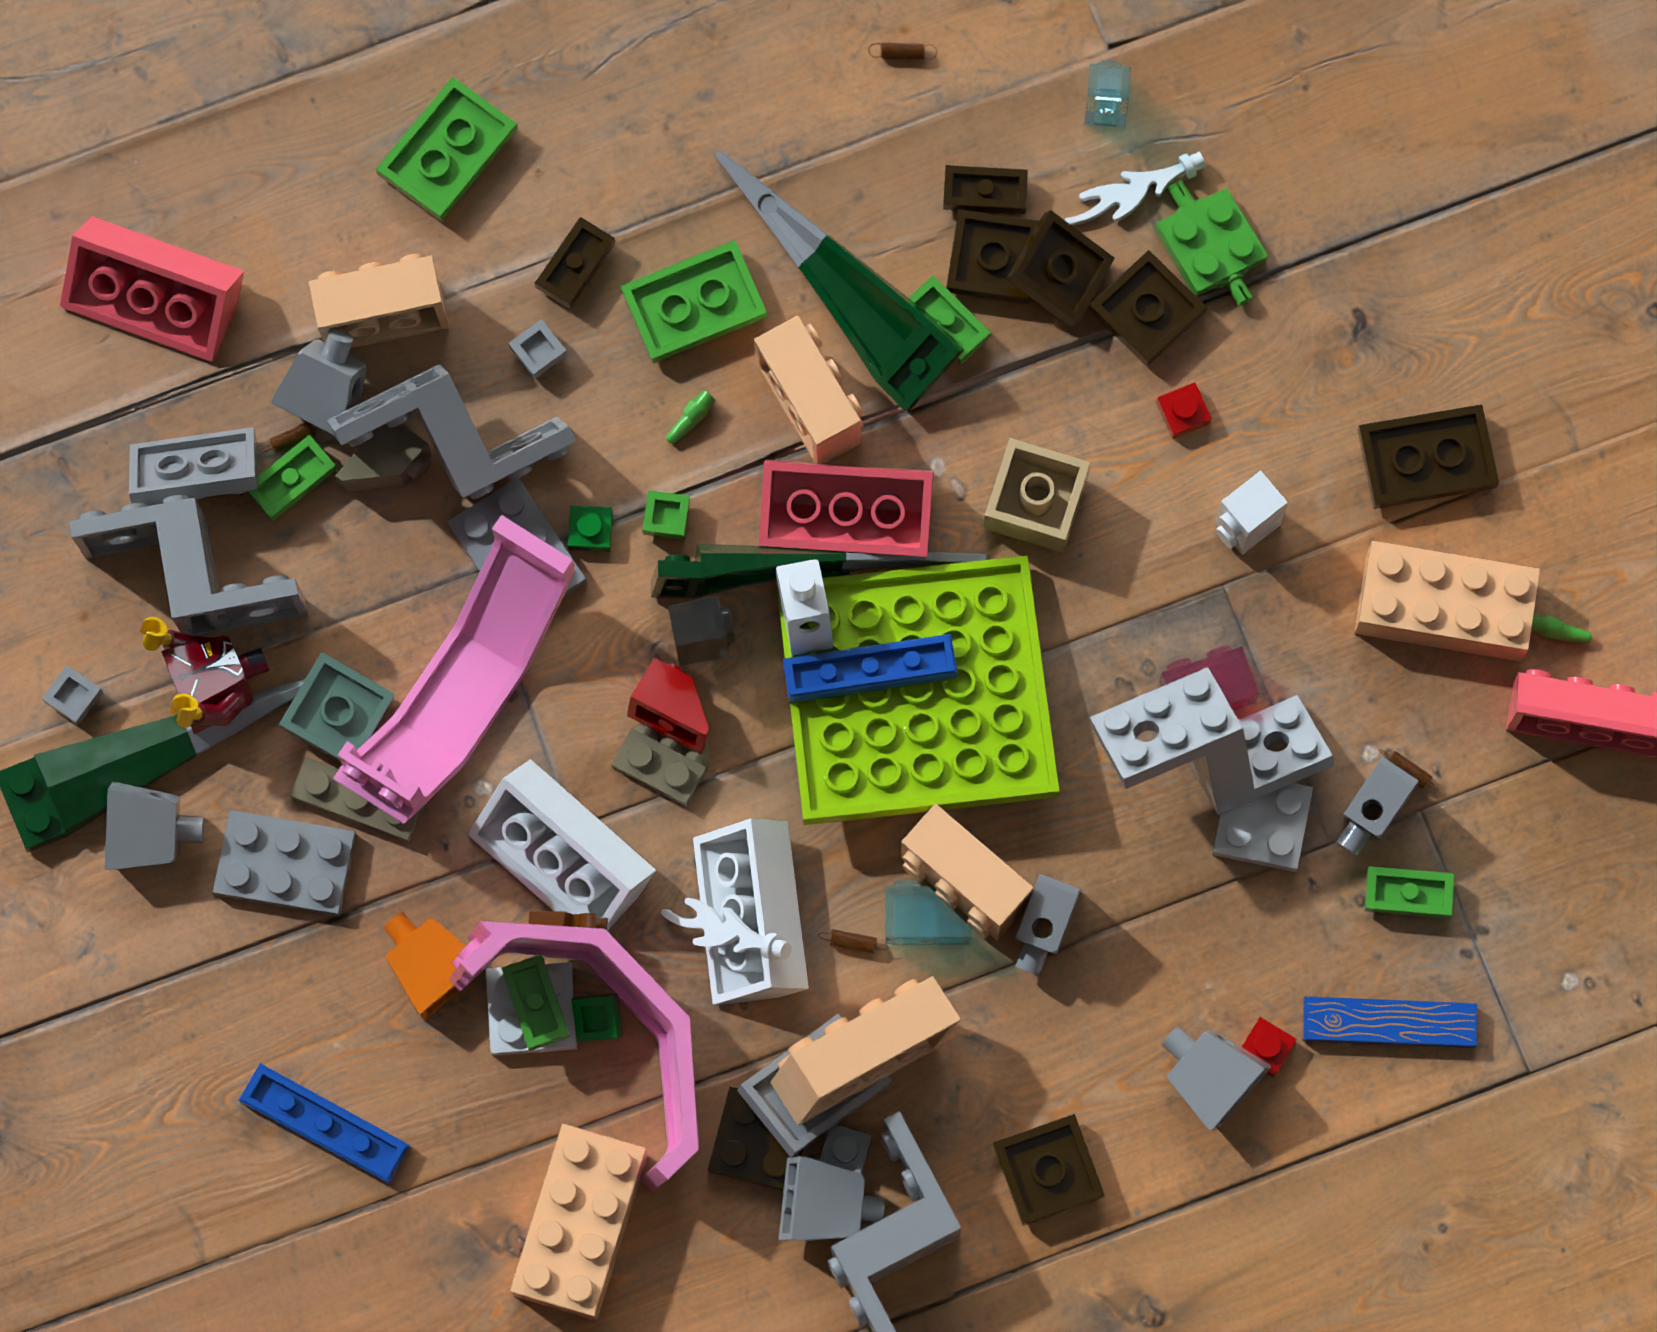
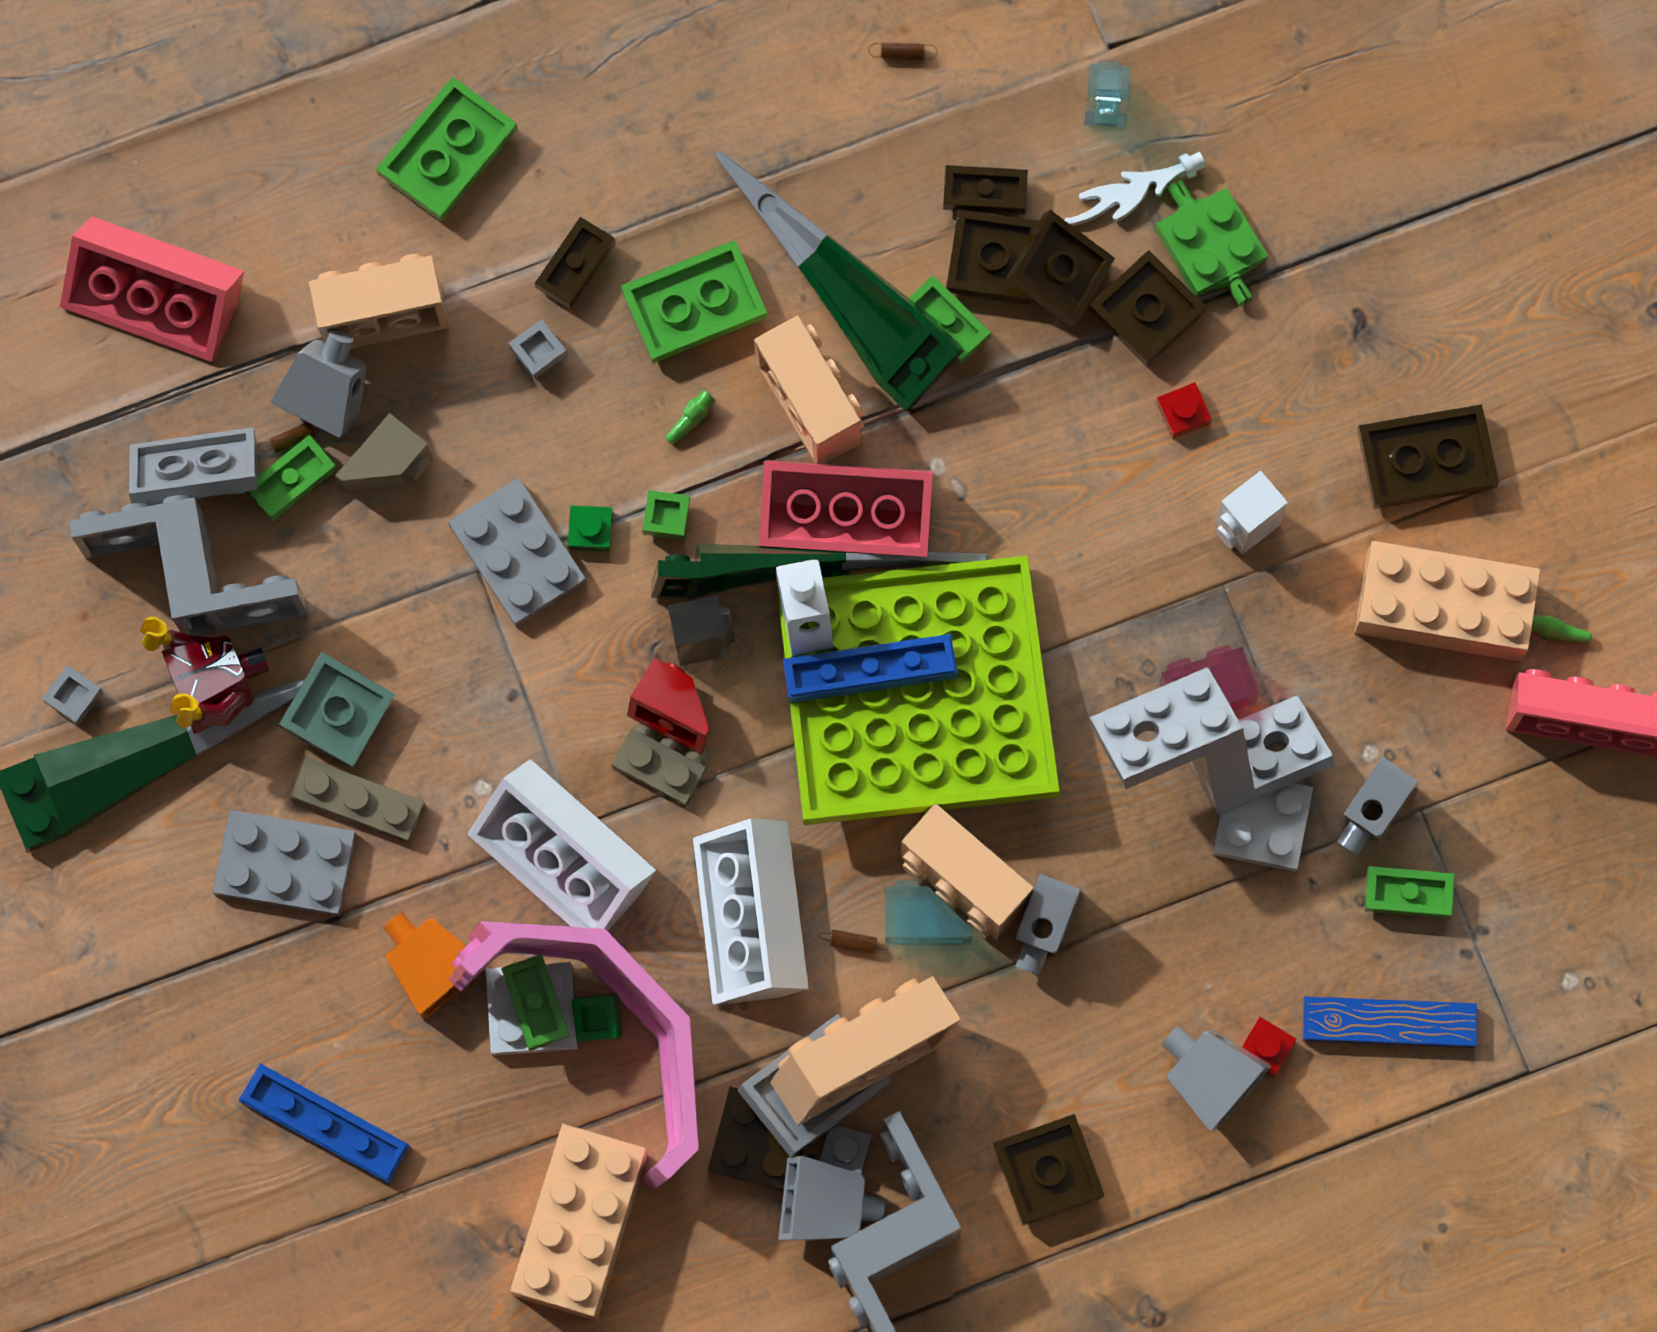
(145, 827): light grey torso -> none
(452, 432): light grey bracket -> none
(465, 679): bright pink panel -> none
(563, 918): reddish brown plate -> none
(722, 932): white piece -> none
(1036, 495): tan brick -> none
(1410, 768): dark orange piece -> none

